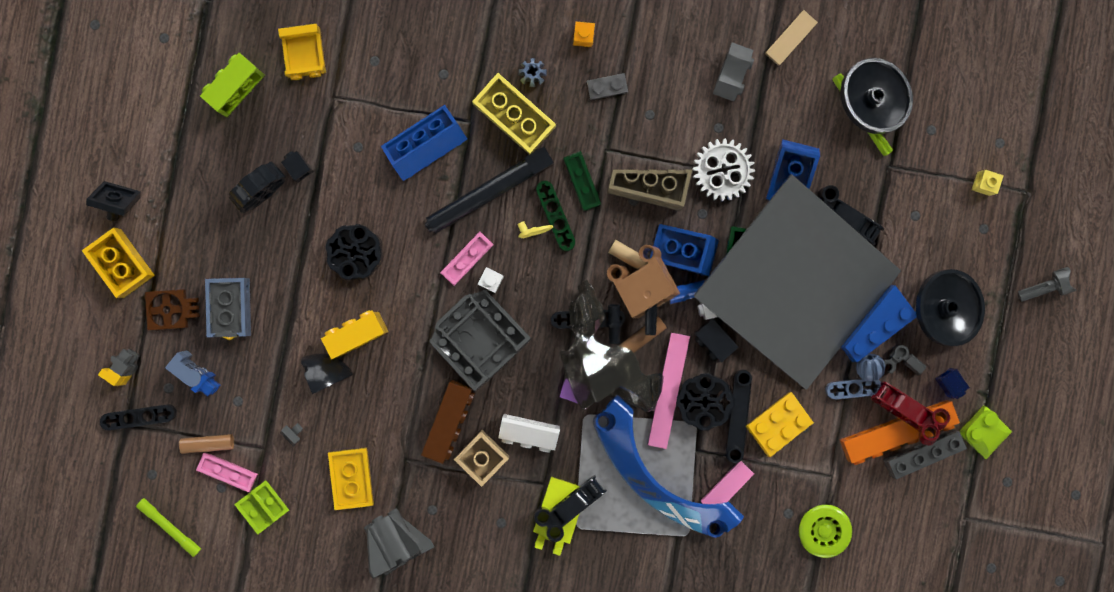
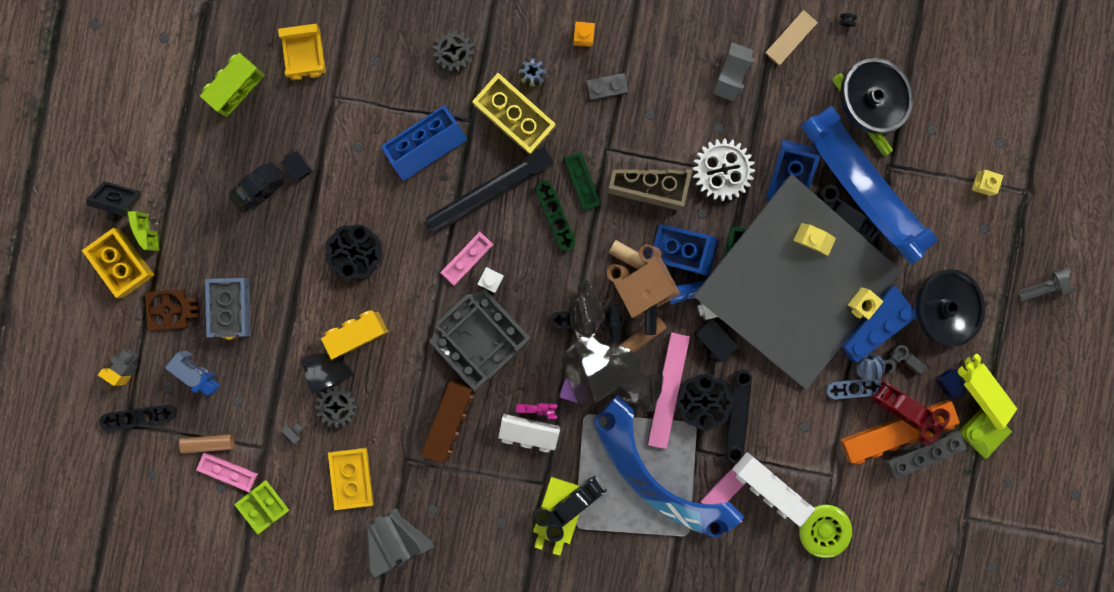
(140, 226): none -> lime slope
(152, 513): lime piece -> none
(336, 415): none -> dark grey gear
(460, 49): none -> dark grey gear
(481, 458): tan brick -> none
(525, 232): light yellow bar -> none
(540, 409): none -> dark pink piece
(773, 489): none -> white wedge
(779, 424): yellow plate -> none
(814, 238): none -> light yellow slope
(848, 20): none -> black bush
(867, 186): none -> blue panel
(872, 303): none -> light yellow brick
(987, 392): none -> neon yellow tile

